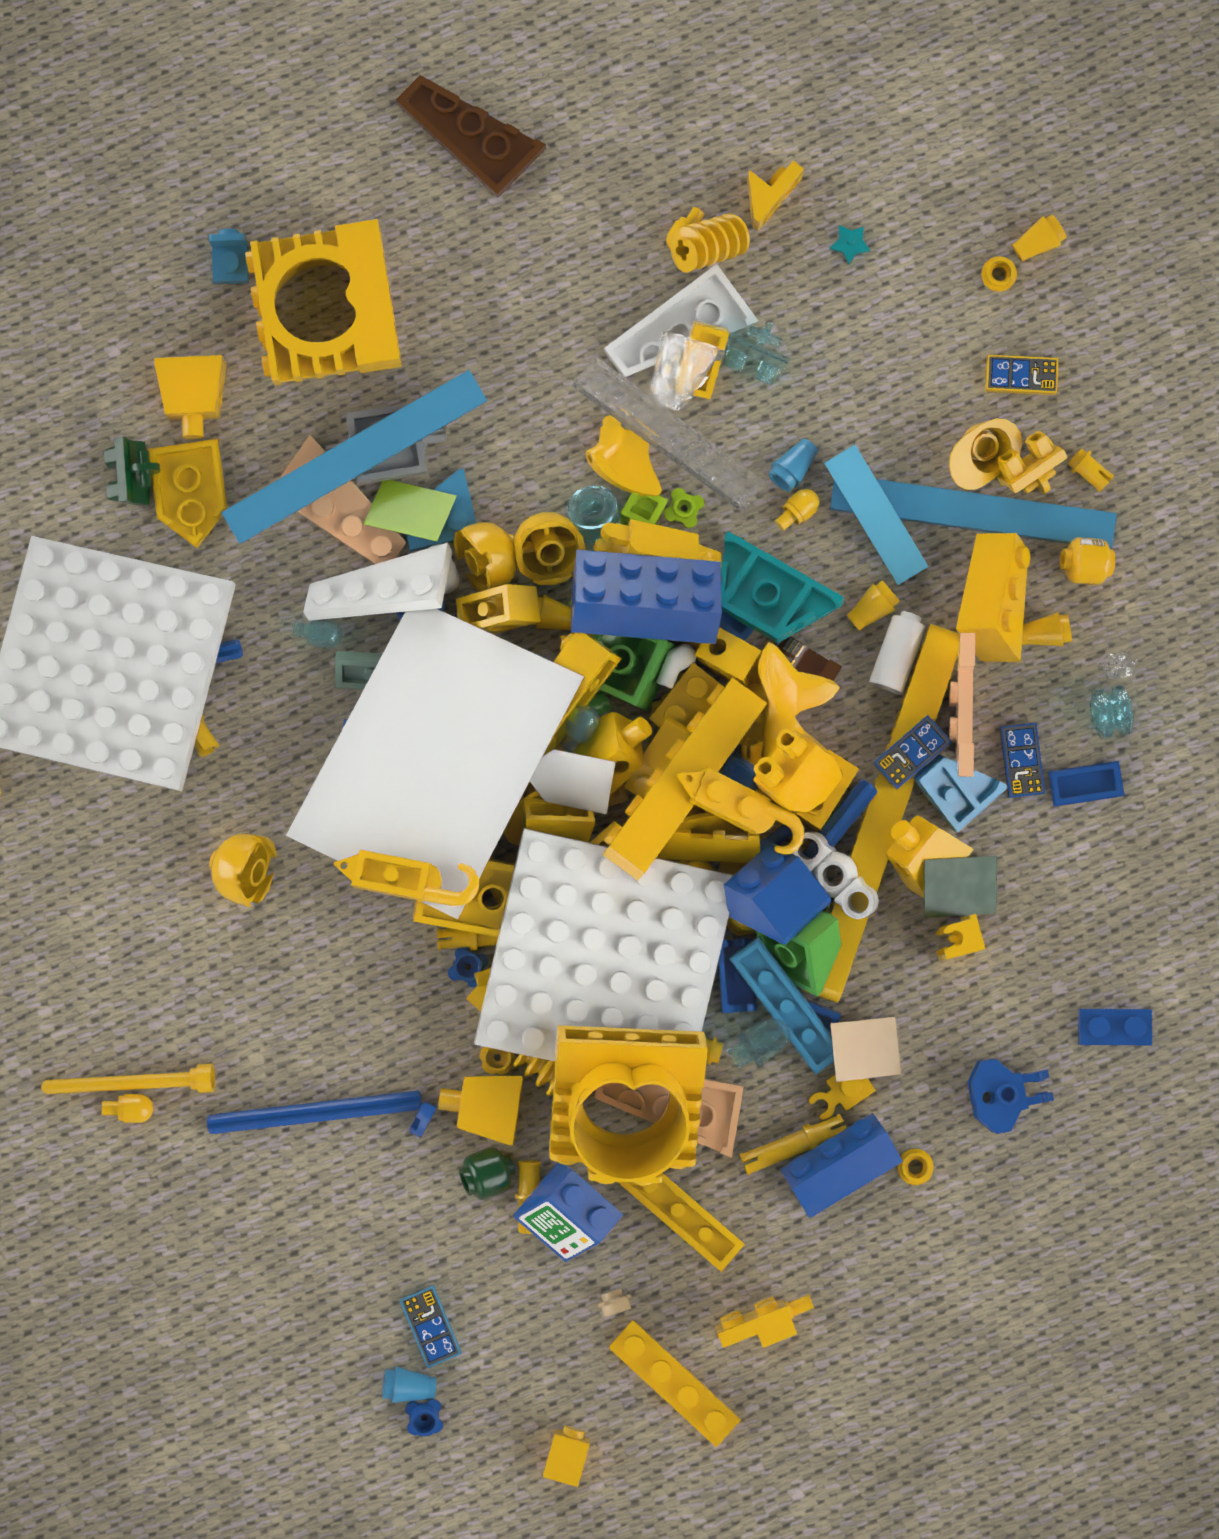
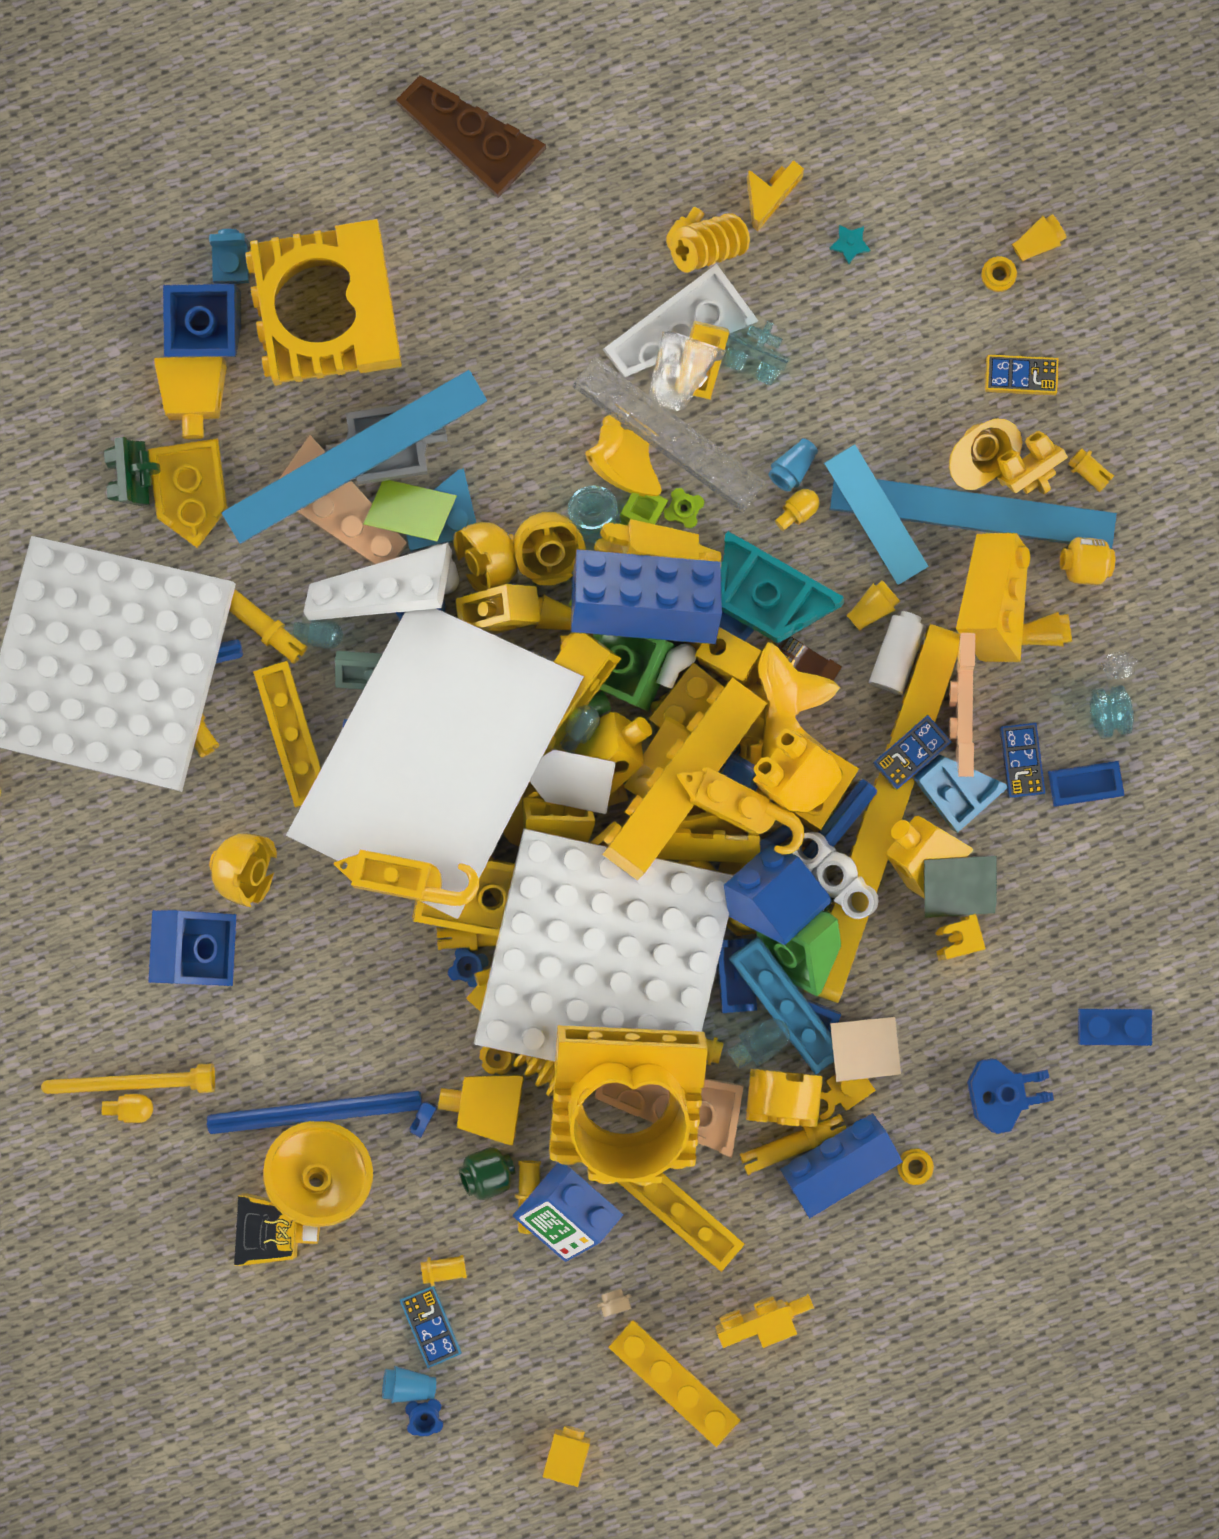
(192, 948): none -> blue slope
(201, 320): none -> blue slope
(266, 1233): none -> black torso
(270, 630): none -> yellow pin
(289, 728): none -> yellow plate
(324, 1153): none -> yellow dish
(443, 1269): none -> yellow pin
(783, 1097): none -> yellow brick

